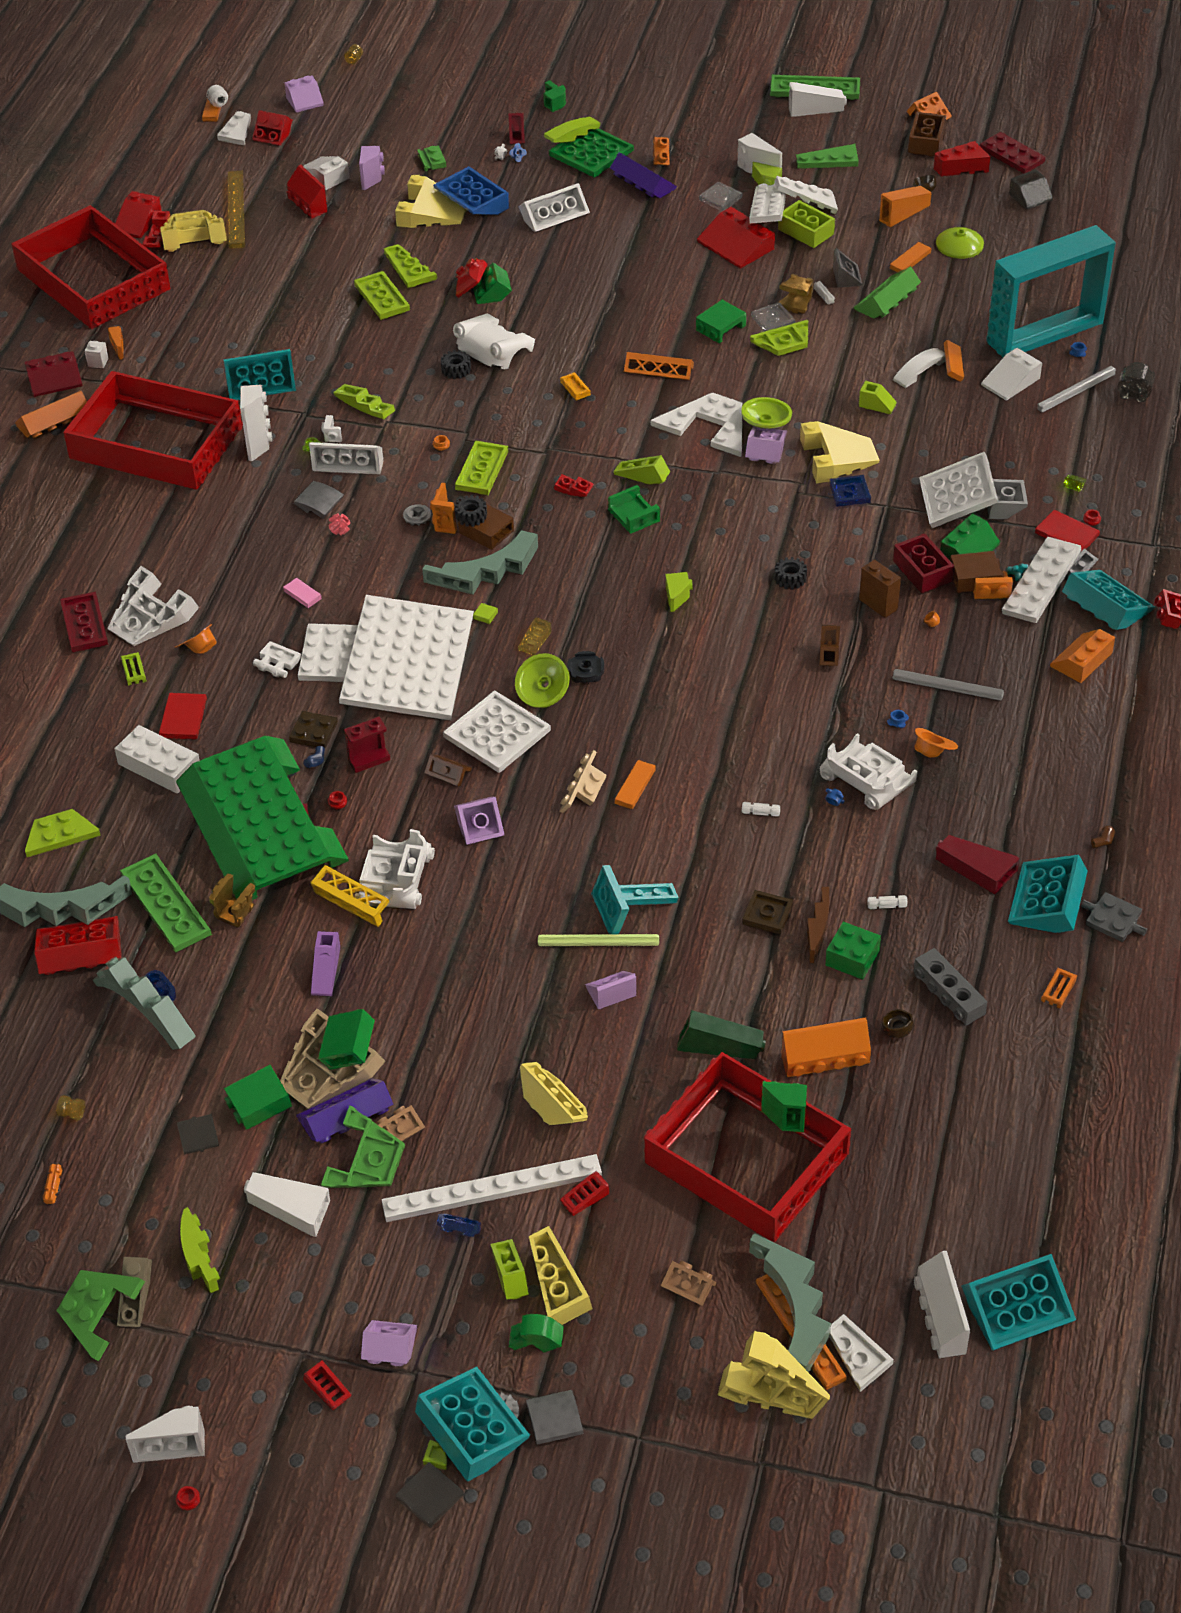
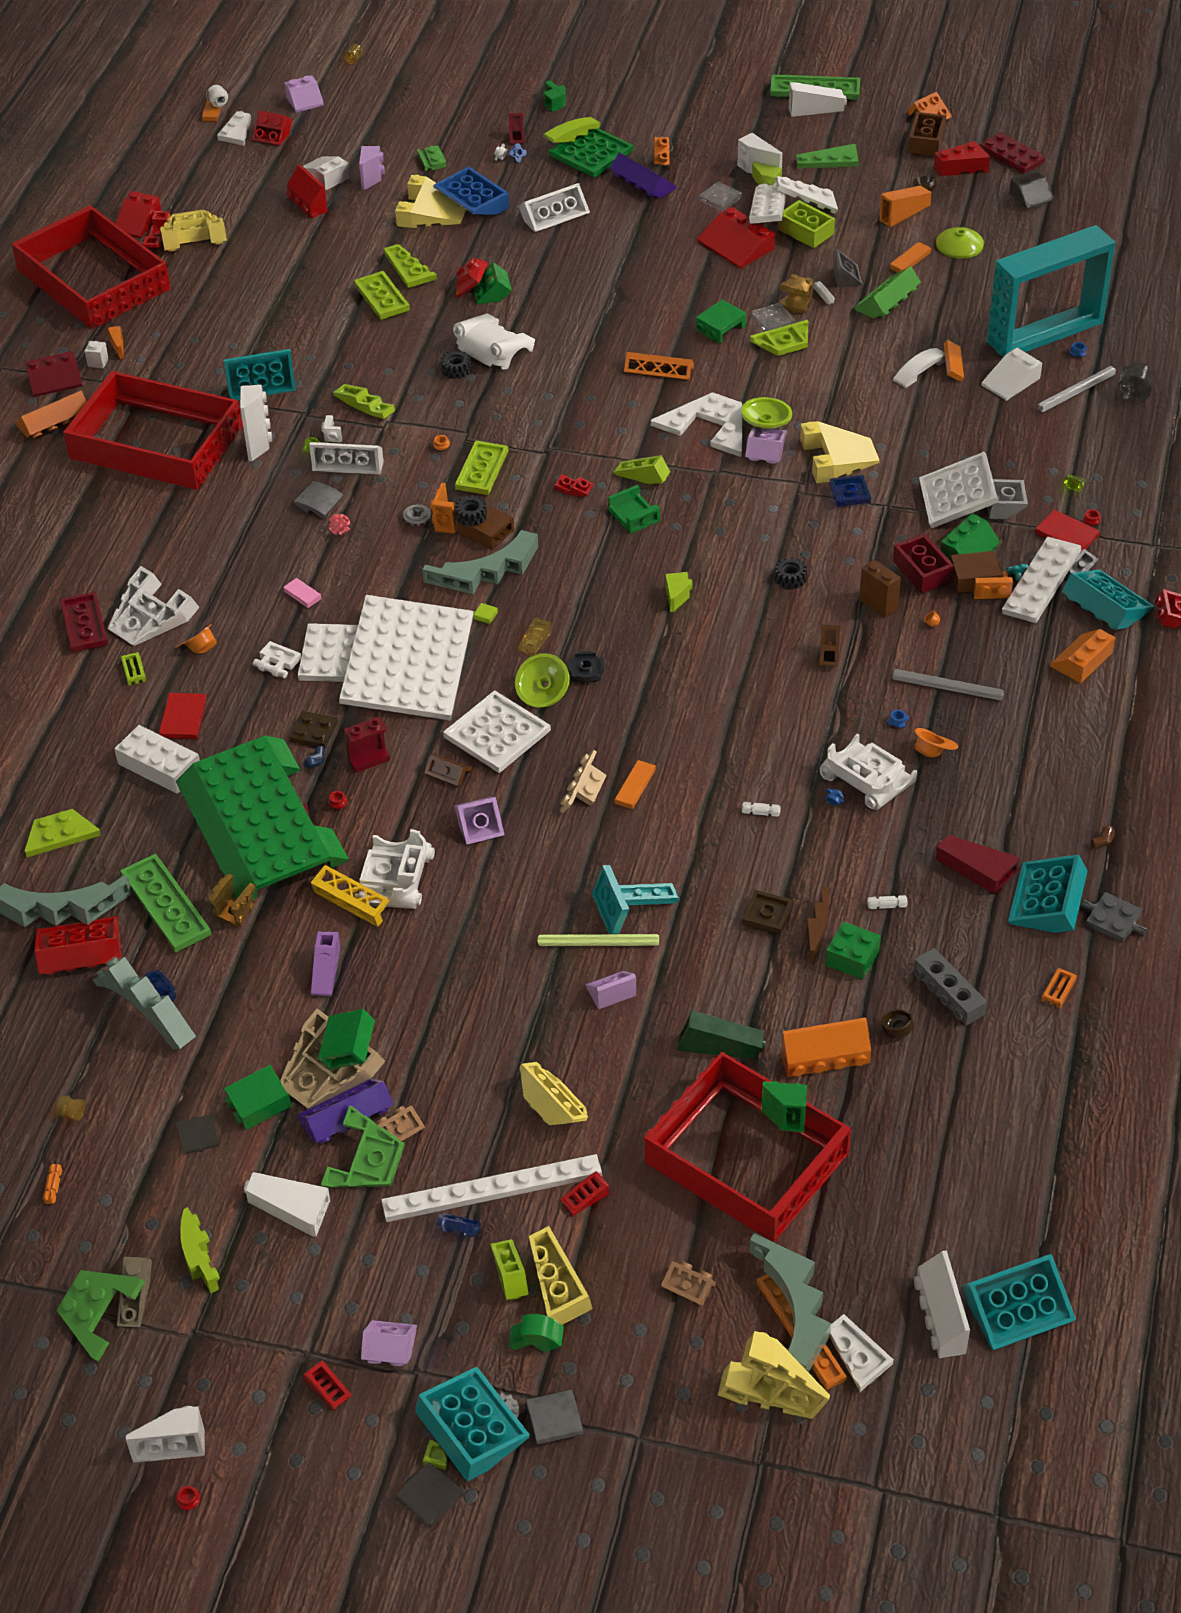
(236, 209): clear yellow tile -> none
(575, 386): light orange plate -> none
(876, 398): lime slope -> none

